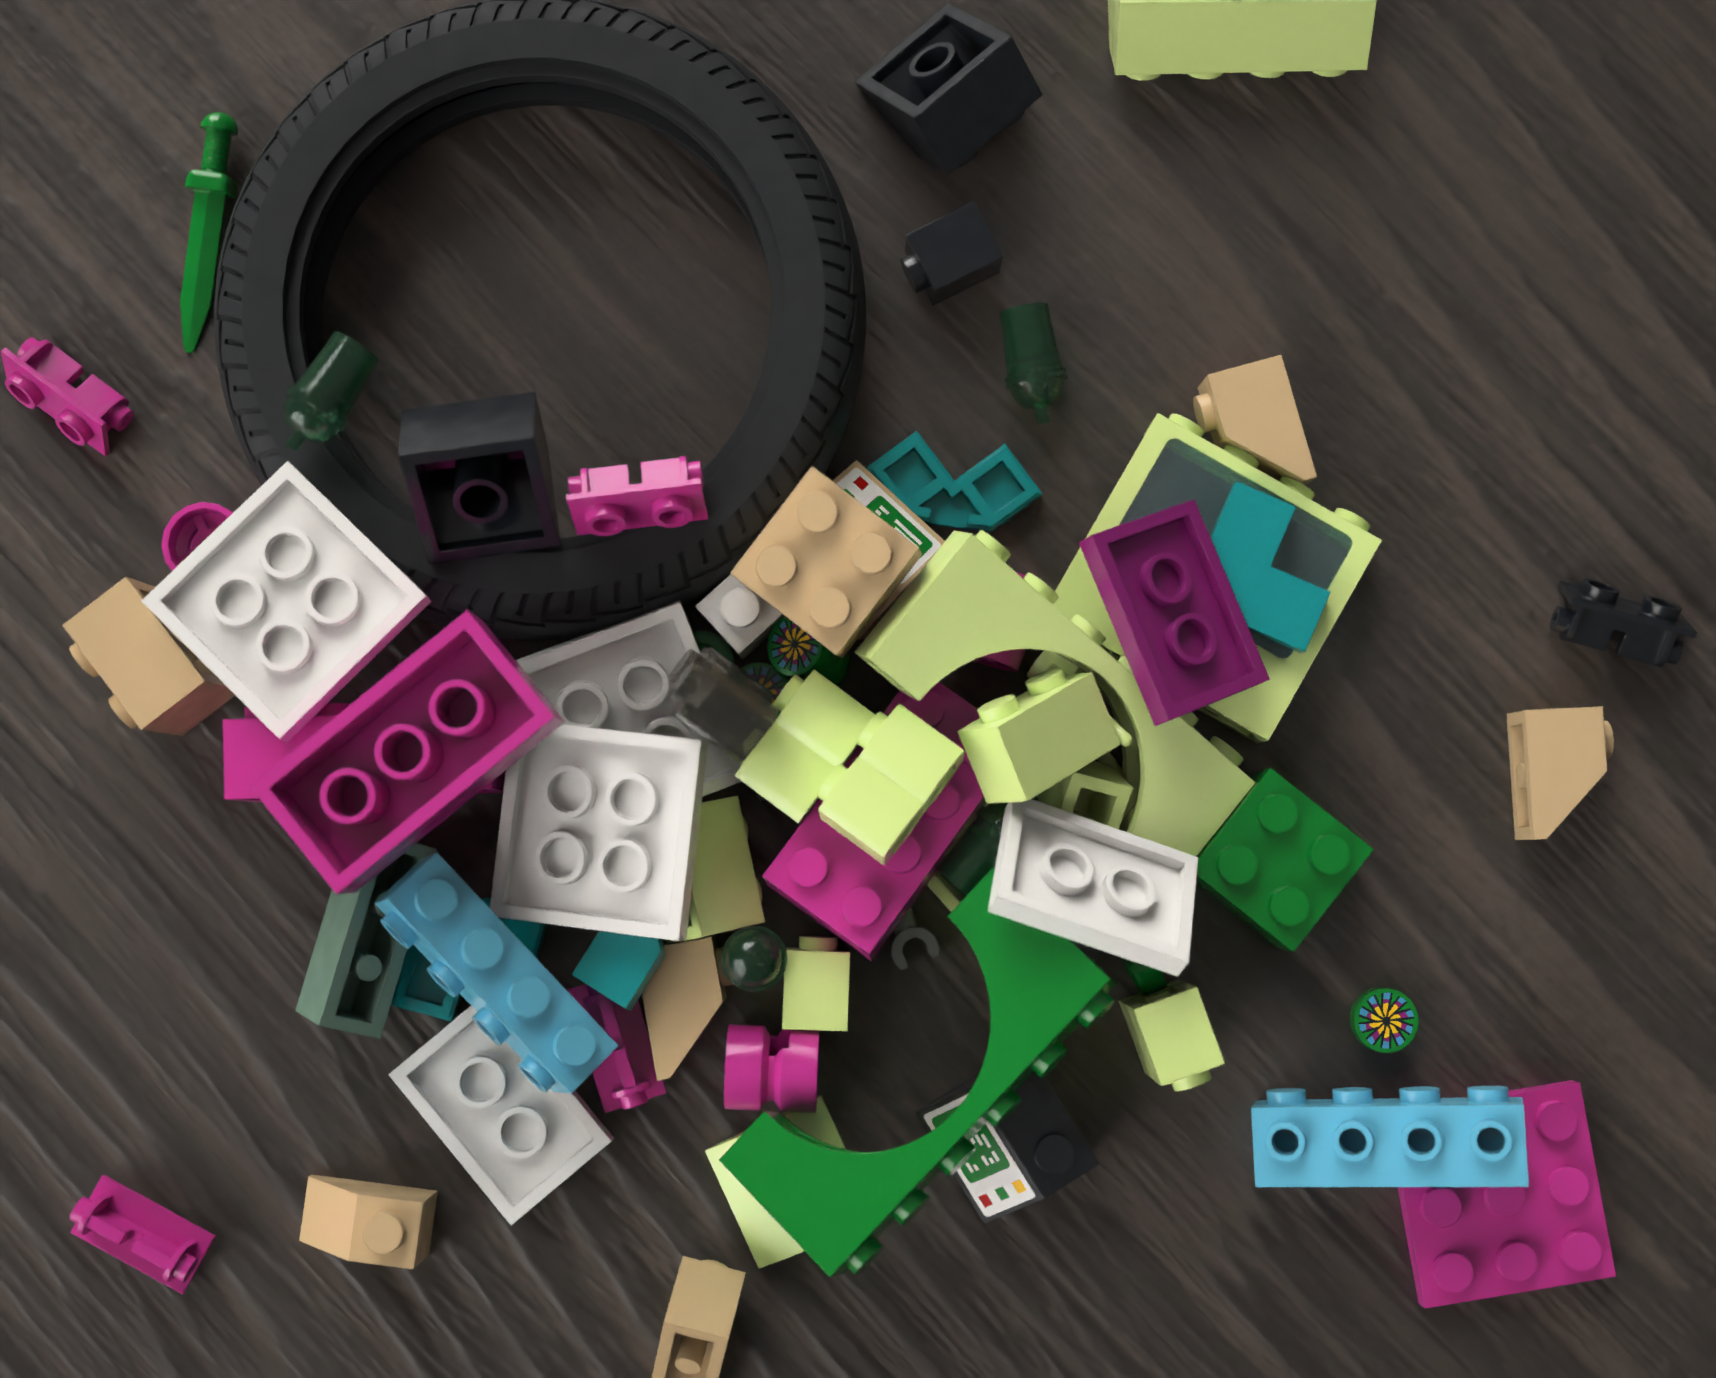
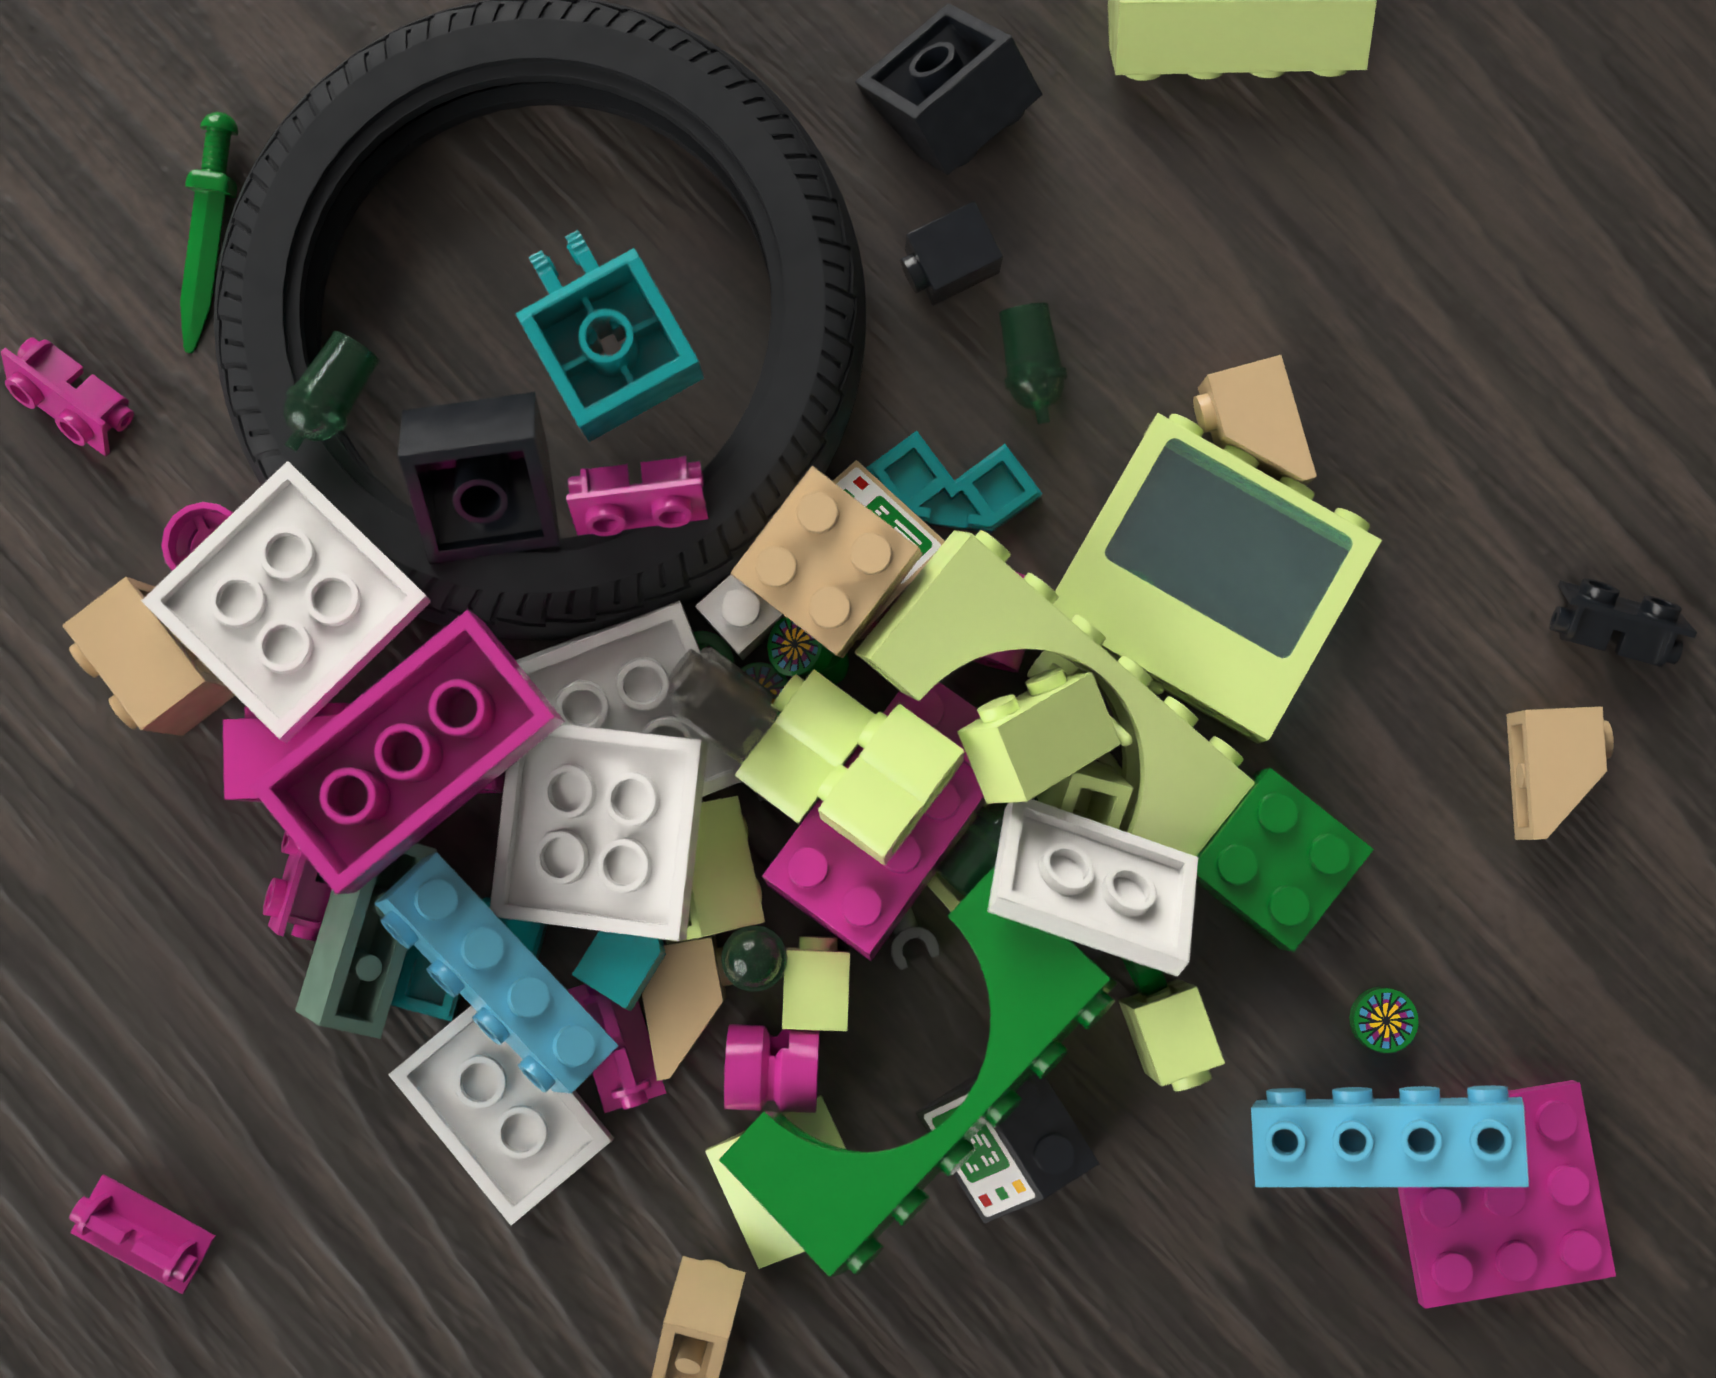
(296, 896): none -> dark pink hinge
(368, 1221): tan slope -> none
(607, 301): none -> teal hinge
(1174, 611): magenta plate -> none
(1246, 544): teal tile -> none

